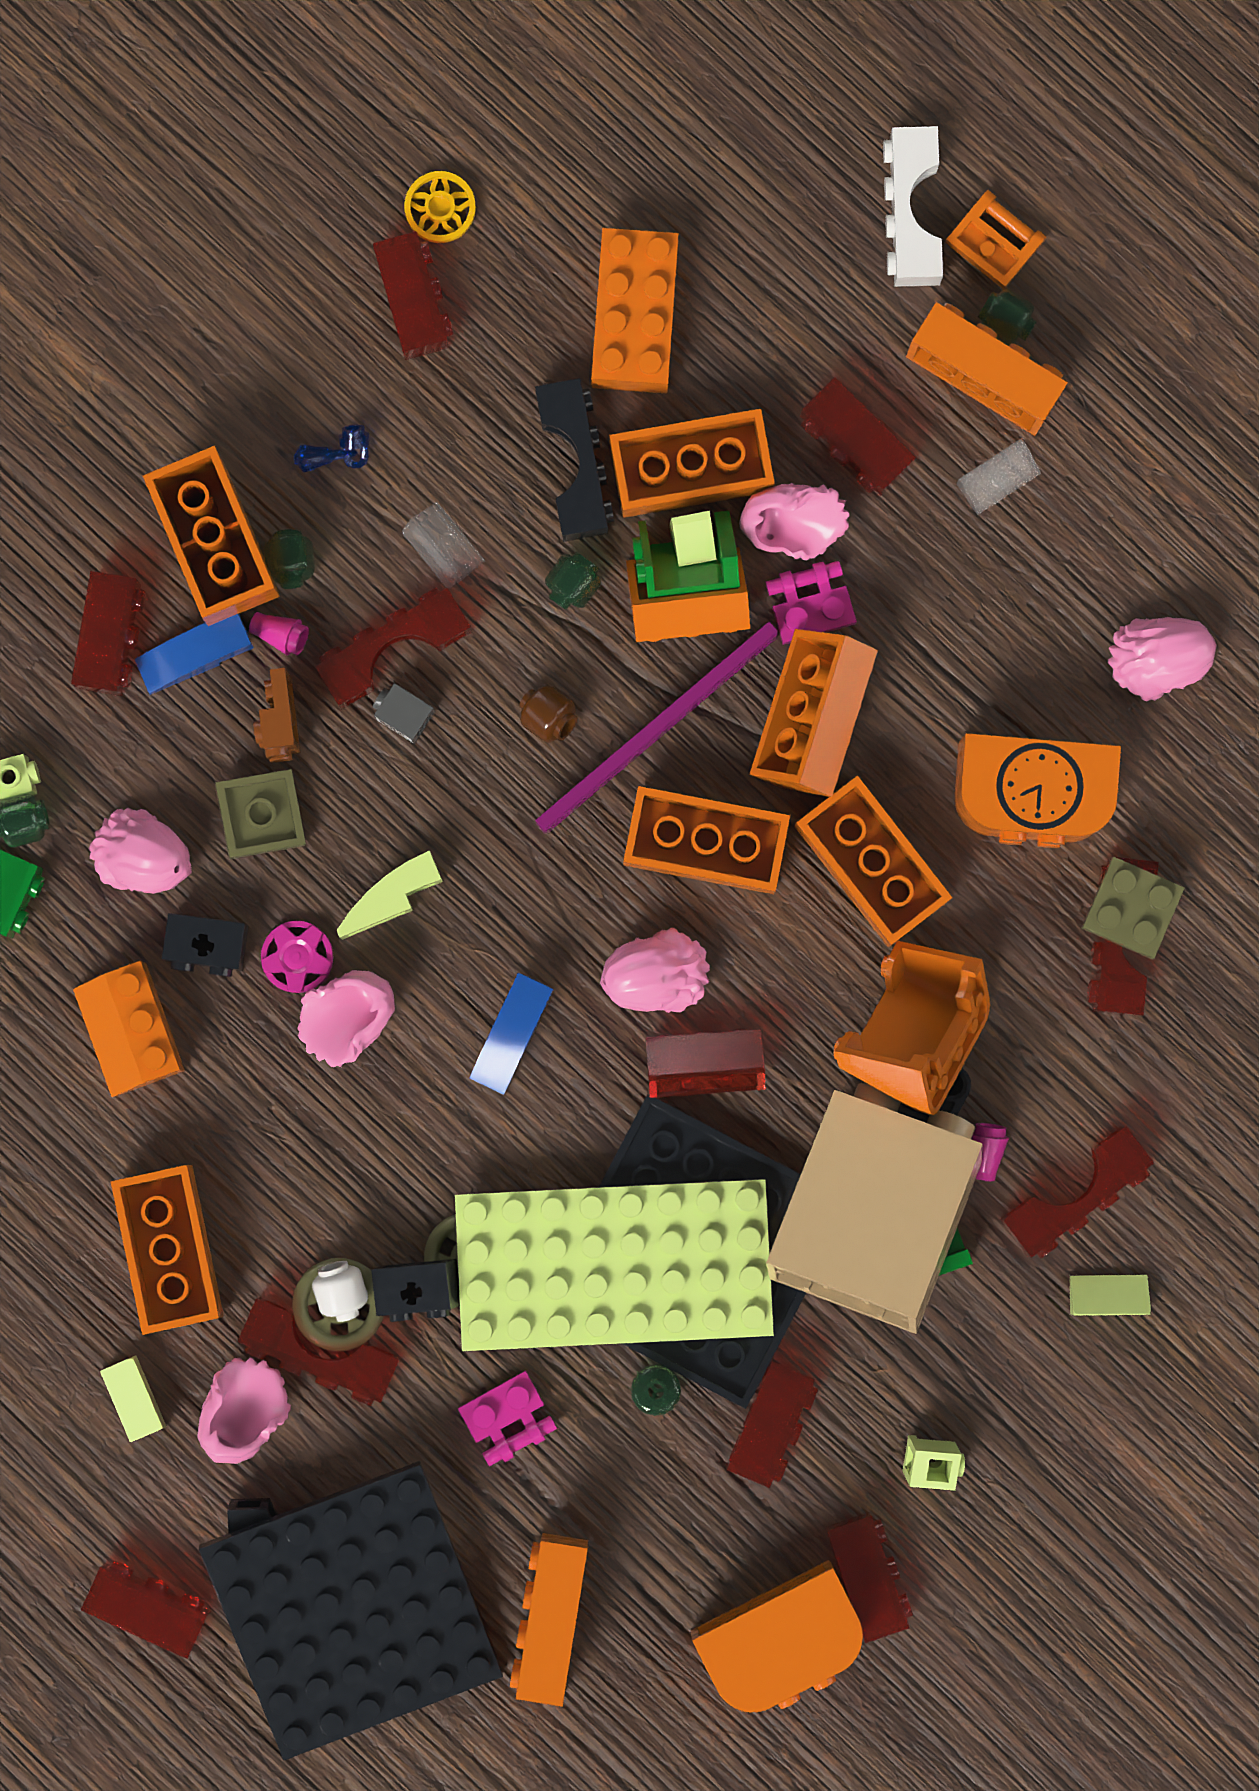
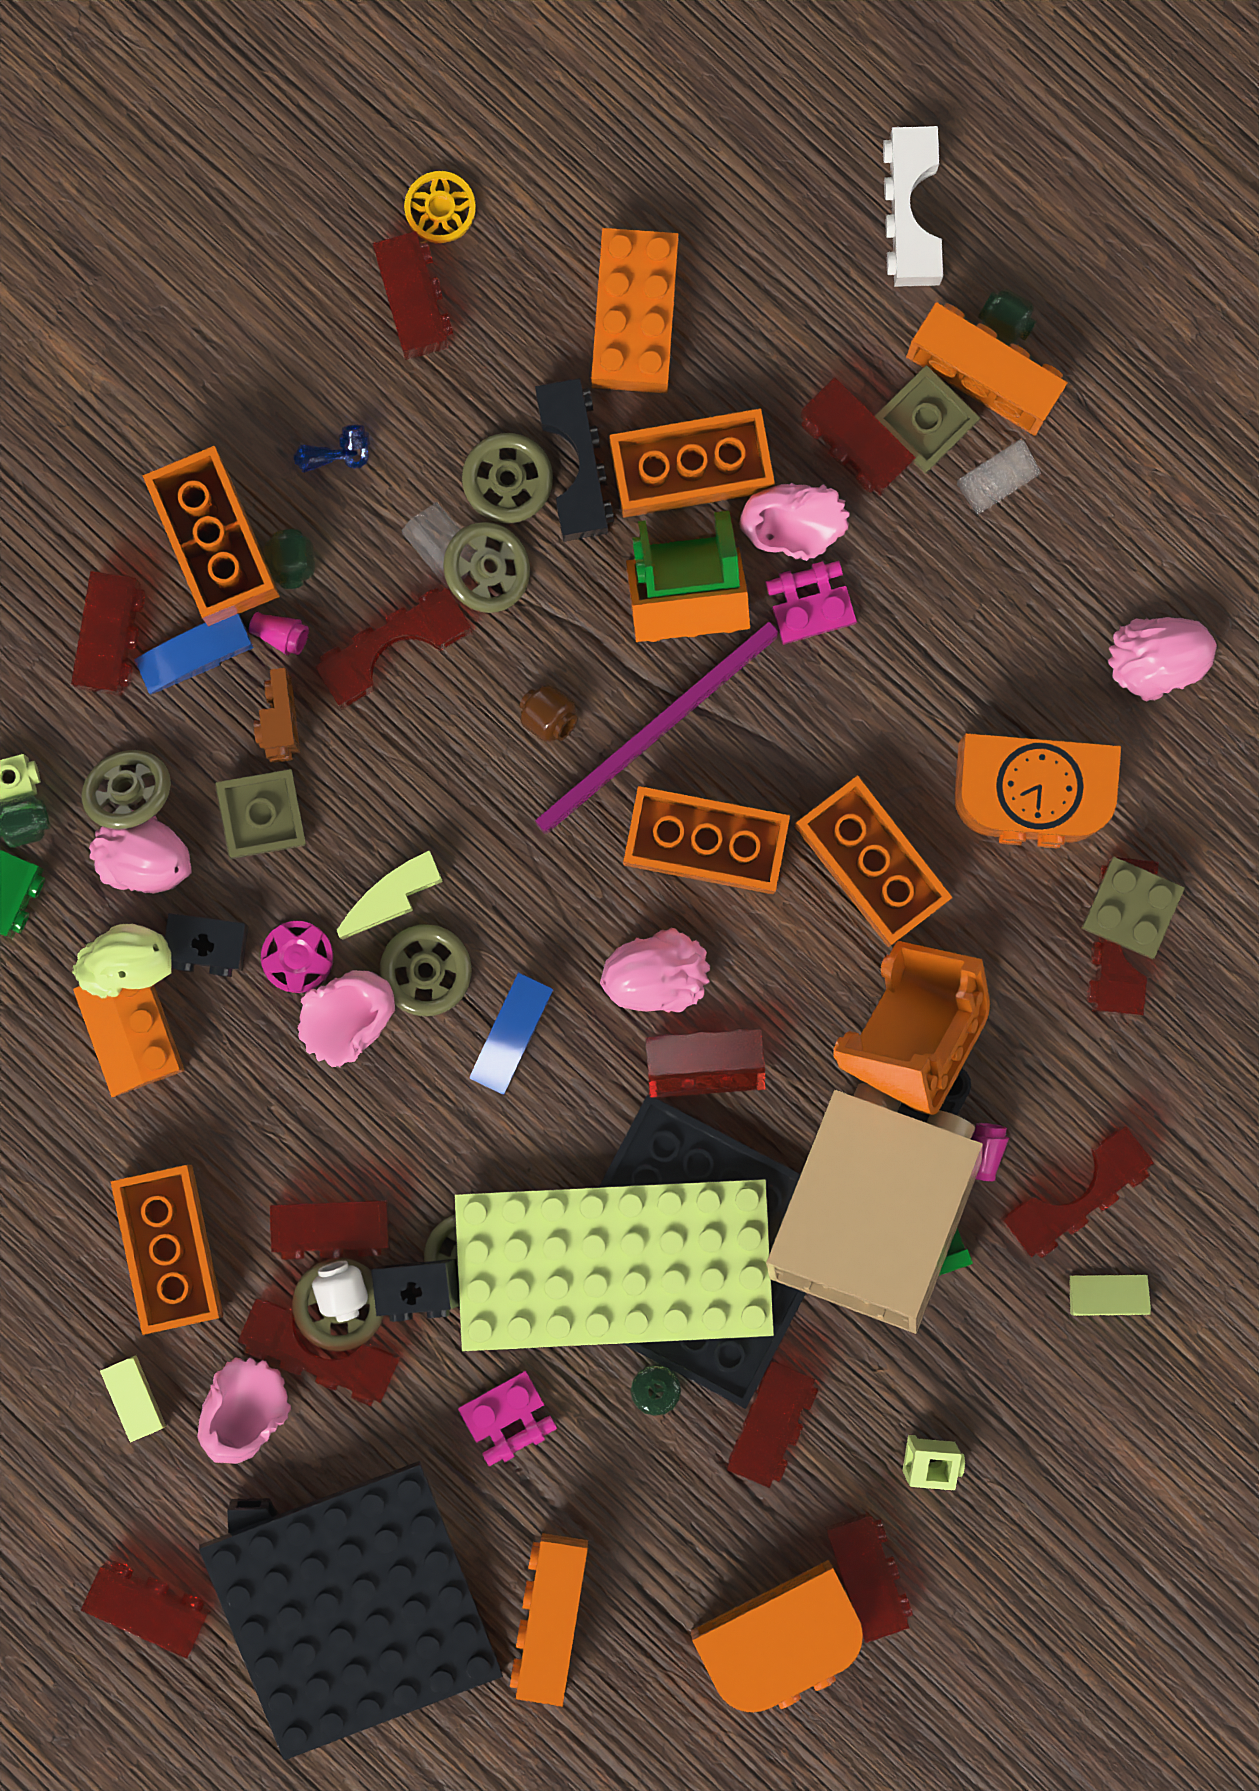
(121, 781): none -> olive plate
(123, 958): none -> yellowish green piece
(330, 1228): none -> clear red brick
(402, 712): dark grey brick -> none
(428, 937): none -> olive plate
(489, 451): none -> olive plate
(510, 549): none -> olive plate
(573, 581): clear green head -> none
(693, 538): yellowish green slope -> none
(813, 712): orange brick -> none
(928, 418): none -> olive plate
(989, 249): orange plate -> none

